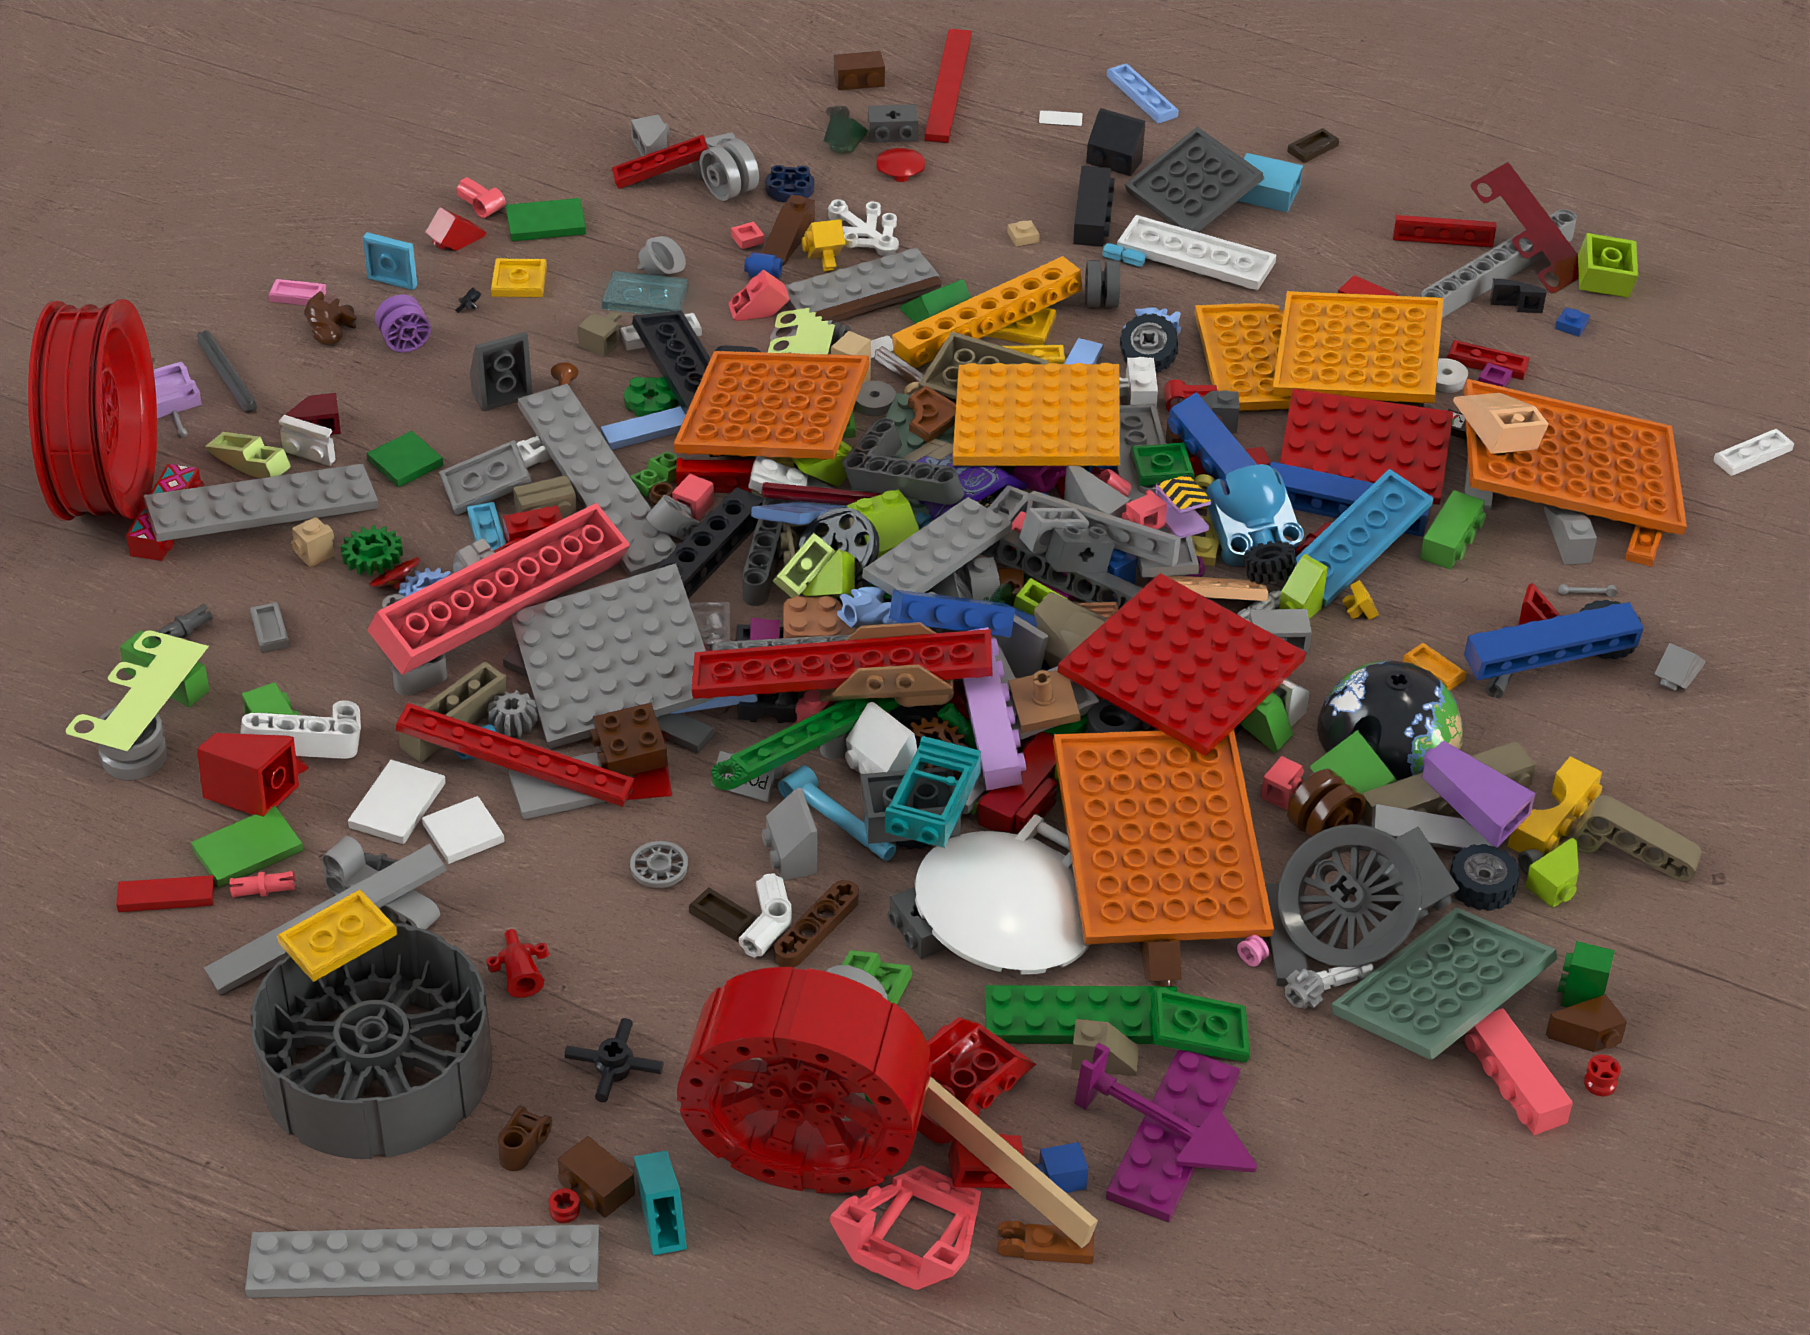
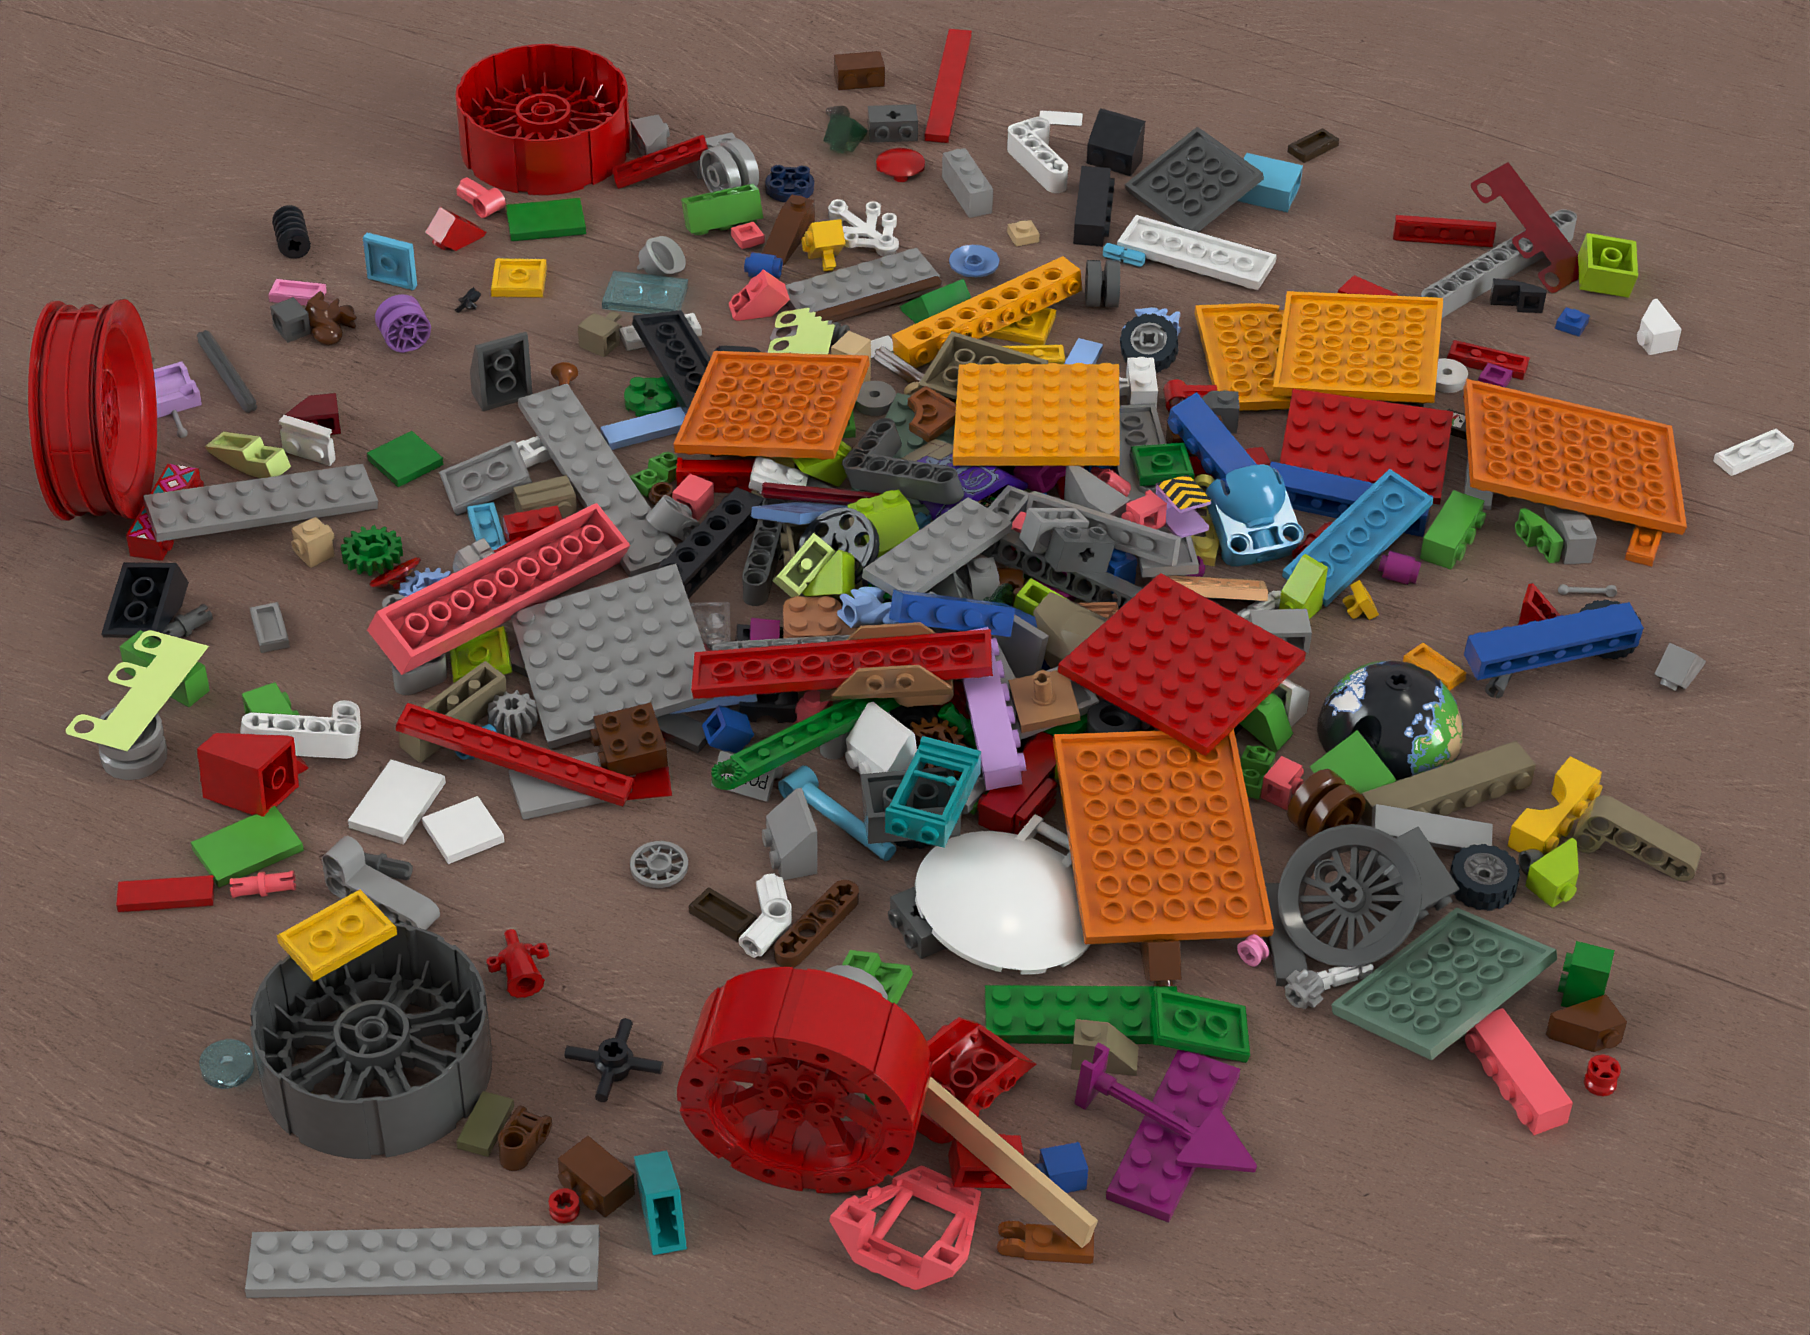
(144, 599): none -> black slope
(230, 1075): none -> clear light blue piece
(290, 319): none -> dark grey brick
(291, 232): none -> black piece
(379, 888): light grey tile -> none
(485, 1123): none -> olive tile
(487, 647): none -> lime tile
(546, 100): none -> red wheel
(722, 209): none -> bright green brick
(727, 730): none -> blue brick
(967, 183): none -> light grey brick
(974, 260): none -> medium blue dish
(1029, 146): none -> white beam
(1142, 93): light blue tile -> none
(1255, 764): none -> bright green slope
(1270, 562): black tyre -> none
(1399, 567): none -> magenta brick
(1477, 792): medium lavender slope -> none
(1503, 421): light nougat slope -> none
(1539, 533): none -> bright green slope
(1658, 330): none -> white slope

